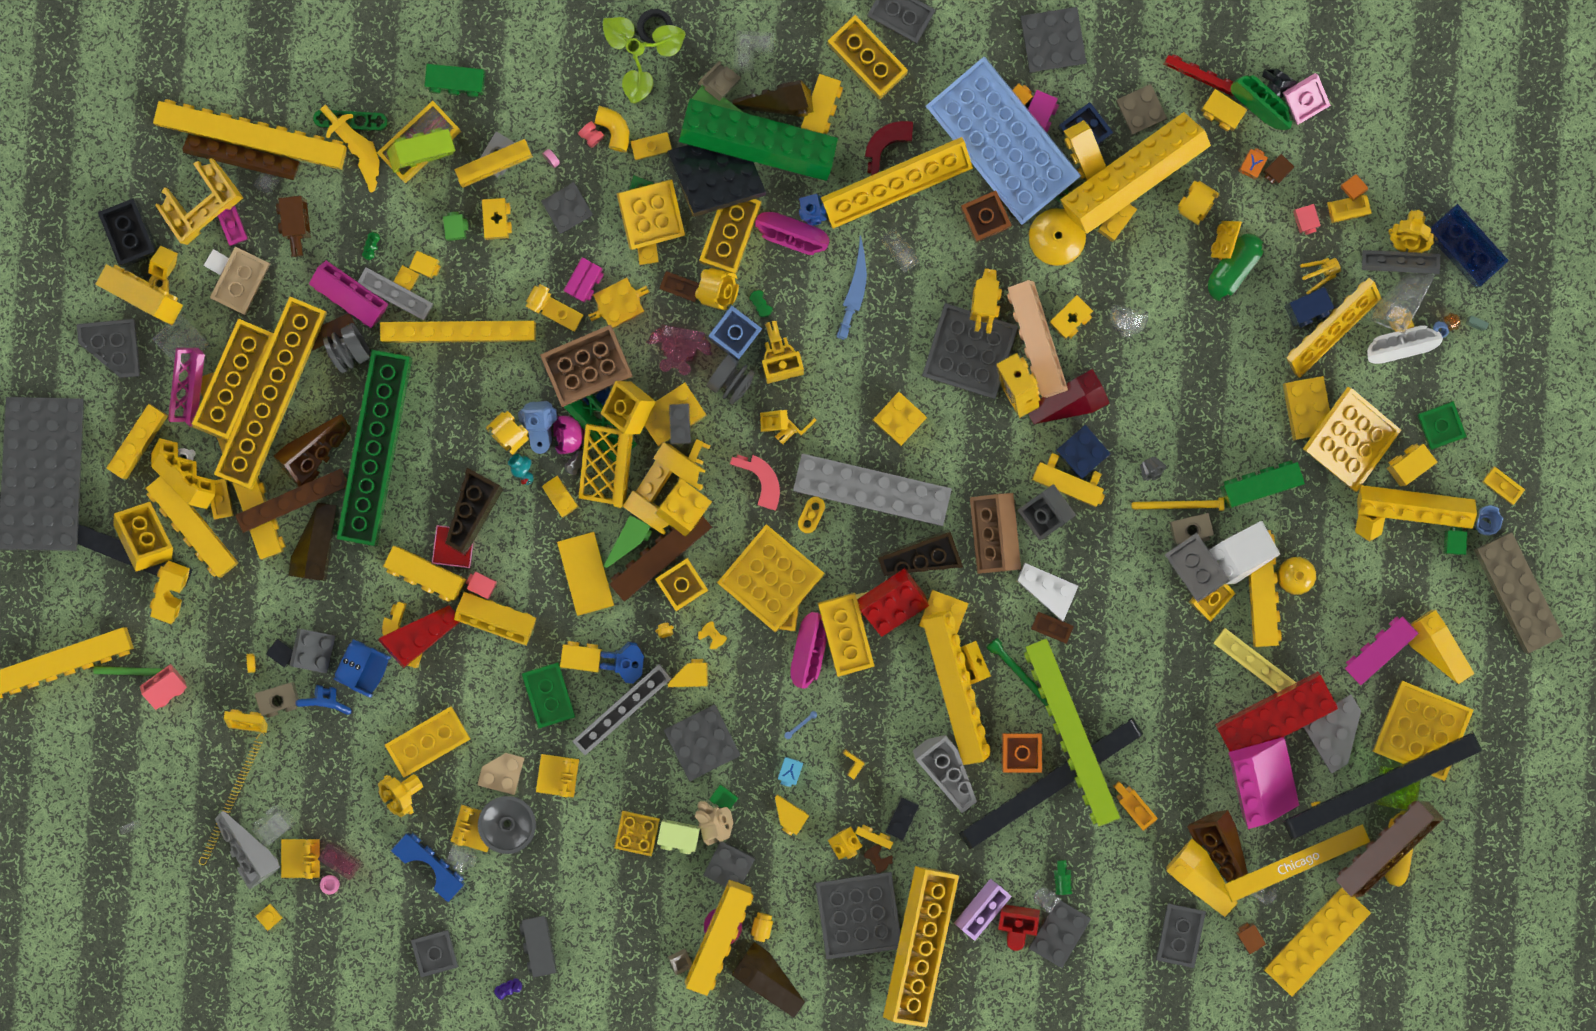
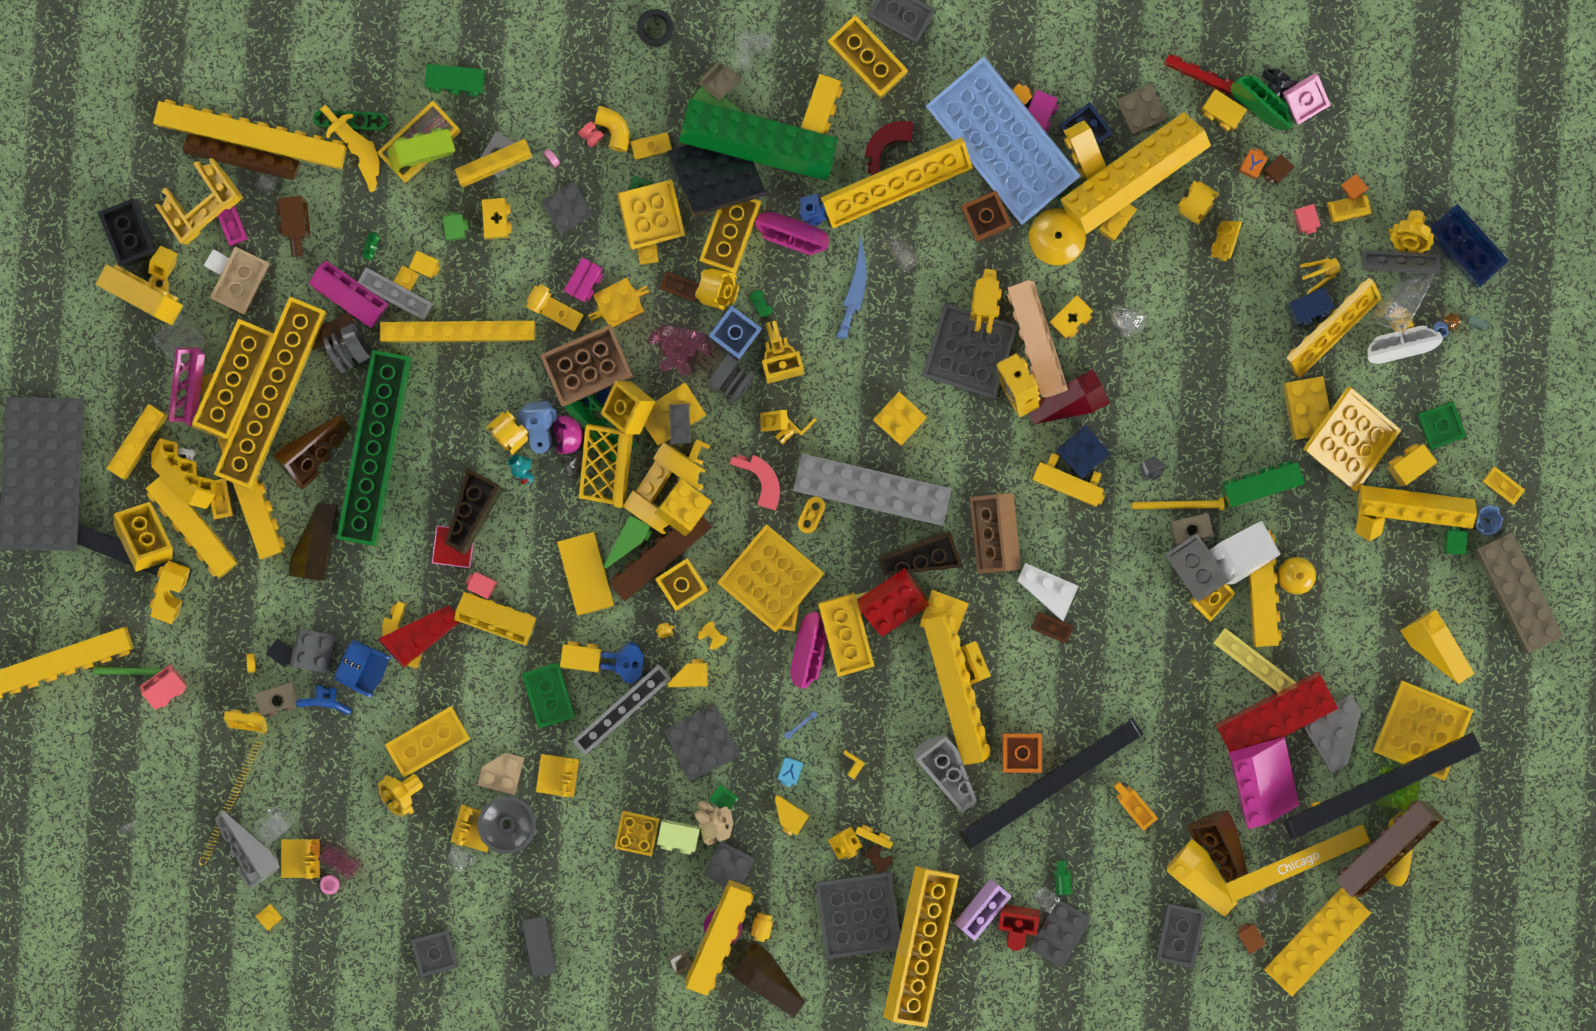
(113, 345): dark grey plate -> none
(291, 500): reddish brown plate -> none
(411, 849): blue arch -> none
(425, 573): yellow brick -> none
(508, 988): dark purple piece -> none
(560, 496): yellow slope -> none
(620, 33): lime plant -> none
(788, 99): dark brown wedge -> none
(902, 818): black brick -> none
(997, 648): green piece -> none
(1046, 512): dark grey brick -> none
(1053, 39): dark grey plate -> none
(1072, 732): lime brick -> none
(1233, 271): green brick -> none
(1381, 651): dark pink brick -> none

